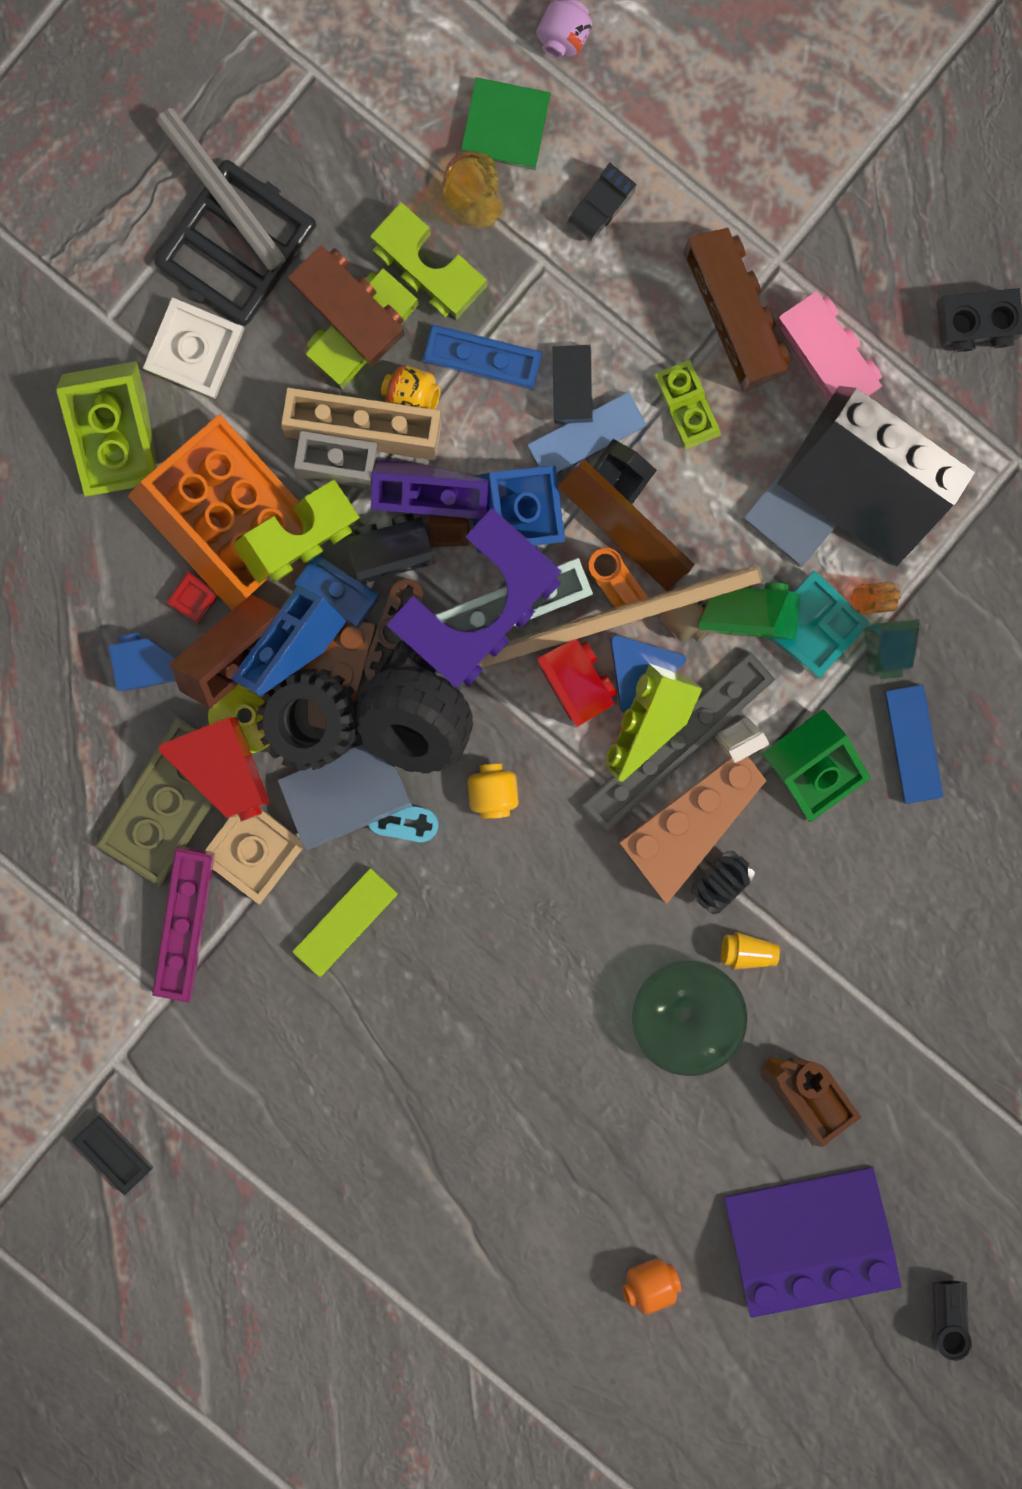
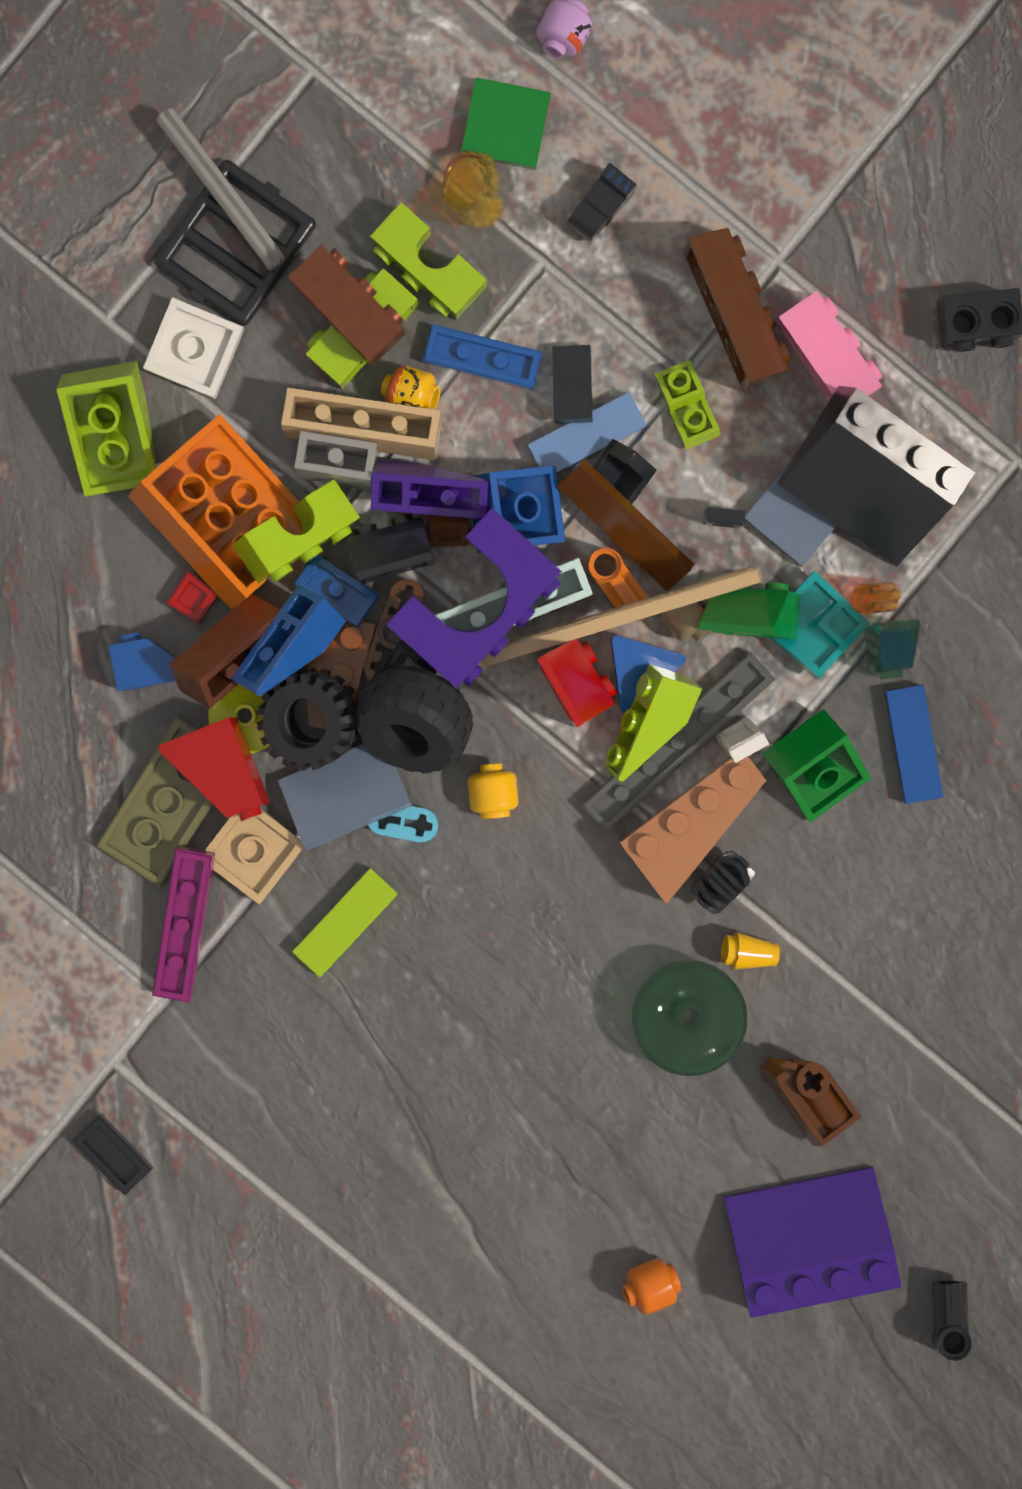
(724, 517): none -> black tile

